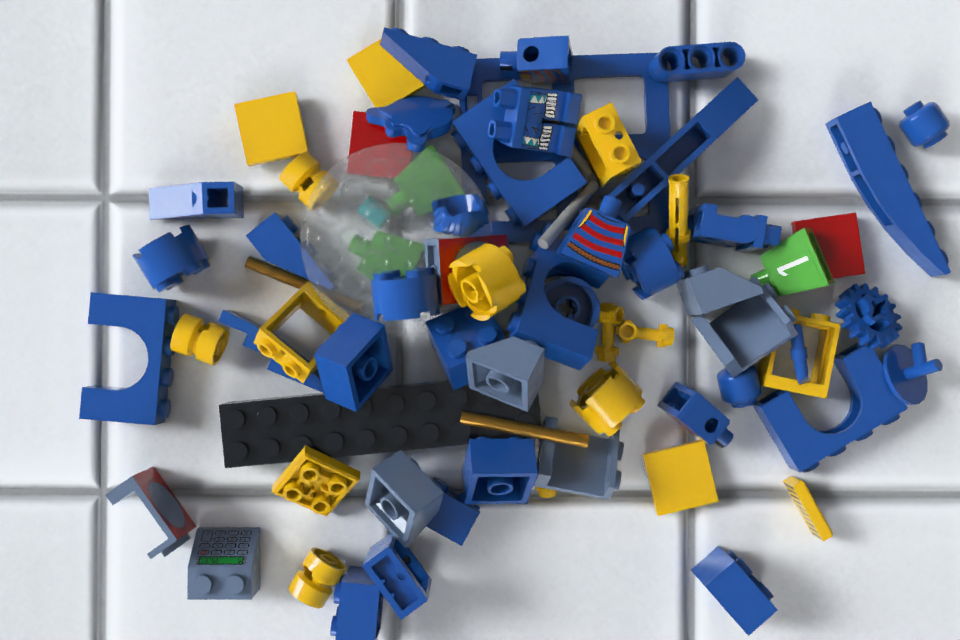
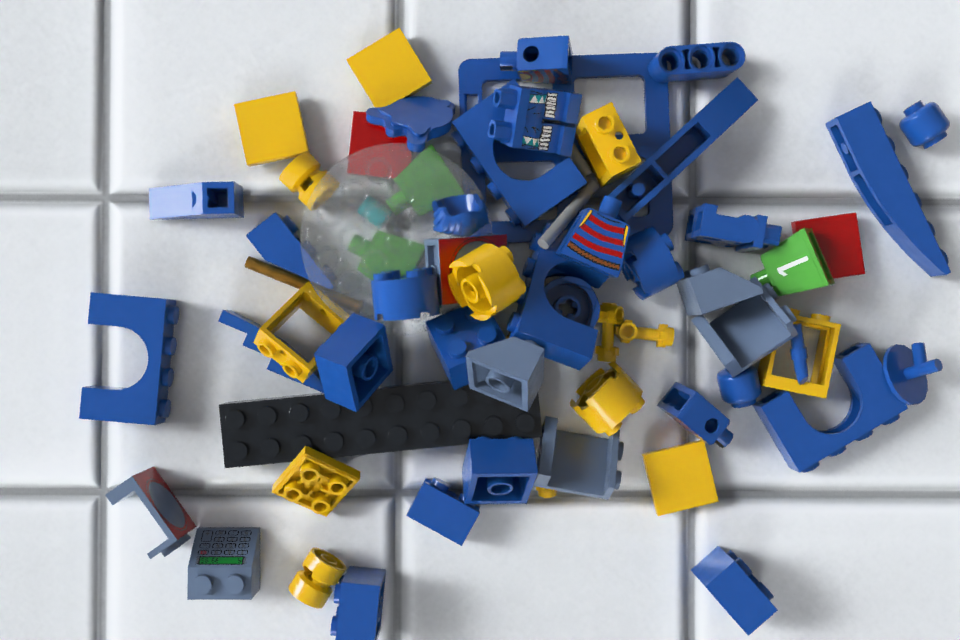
(171, 257): blue brick -> none
(194, 337): yellow wheel -> none
(401, 583): blue window -> none
(402, 497): sand blue slope -> none
(437, 66): blue slope -> none
(524, 429): pearl gold bar -> none
(679, 190): yellow pin -> none
(808, 508): yellow tile -> none
(868, 316): blue gear -> none

